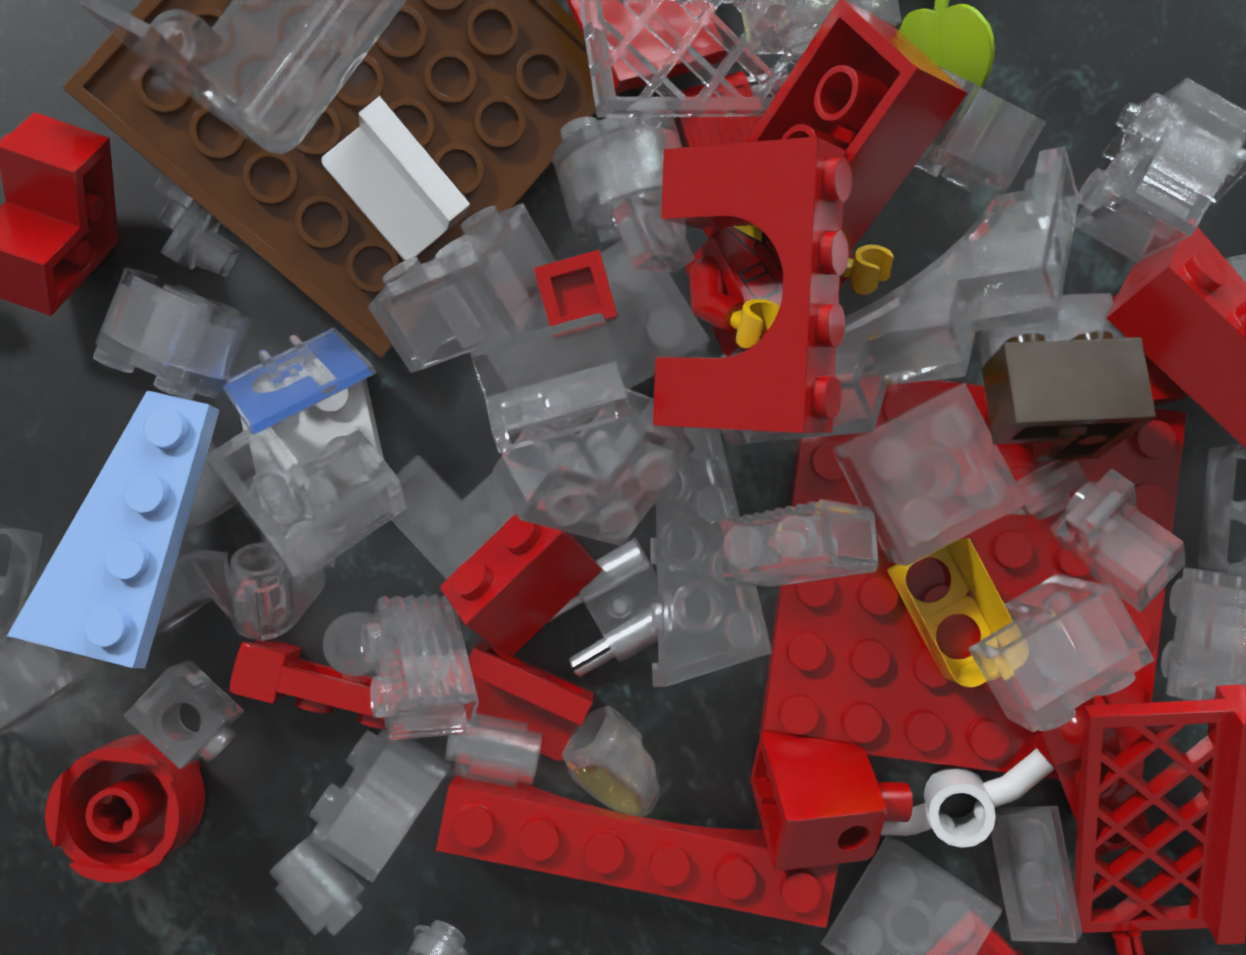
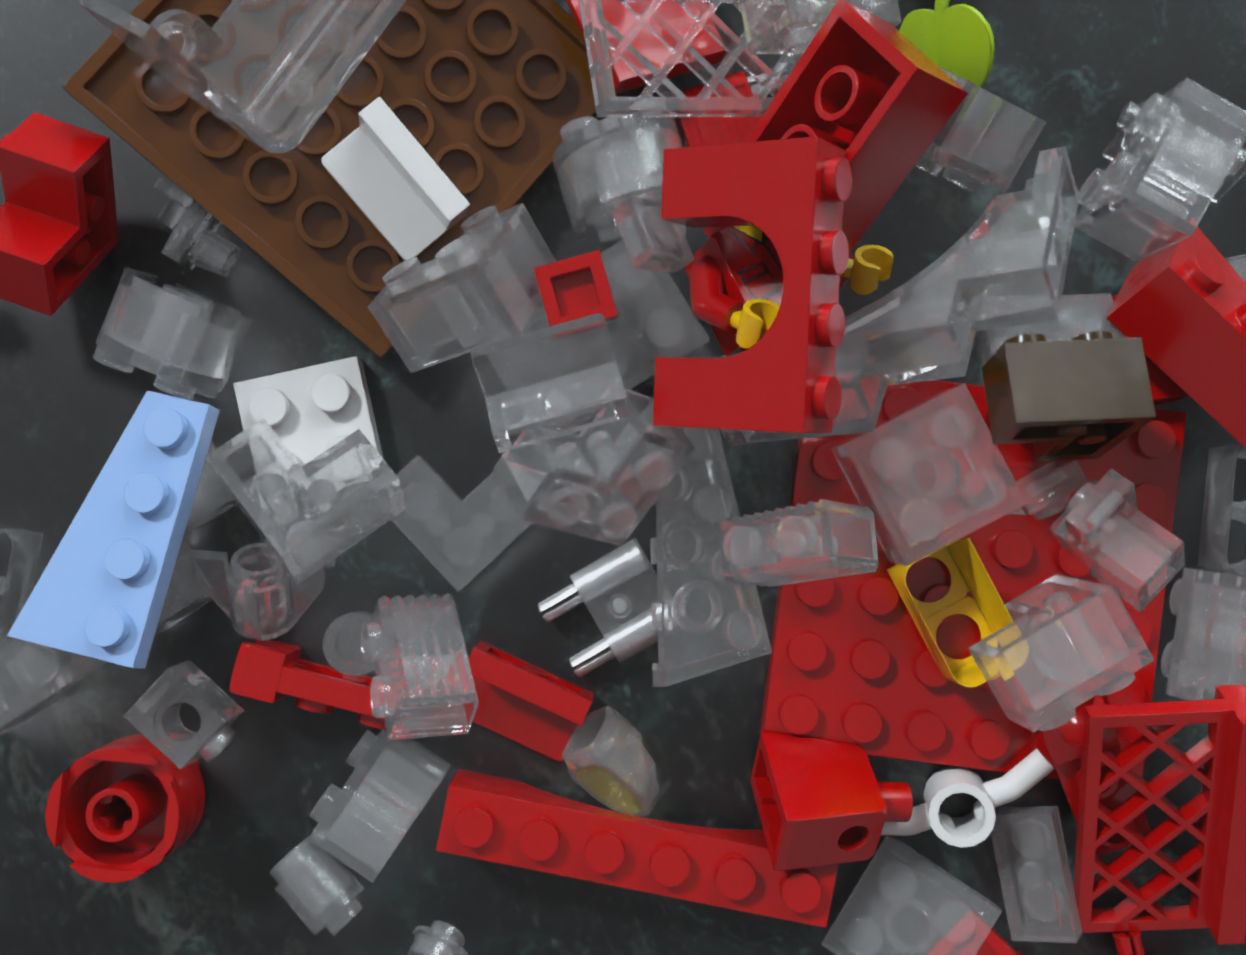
(296, 379): clear piece -> none
(496, 751): clear brick -> none
(519, 582): red brick -> none

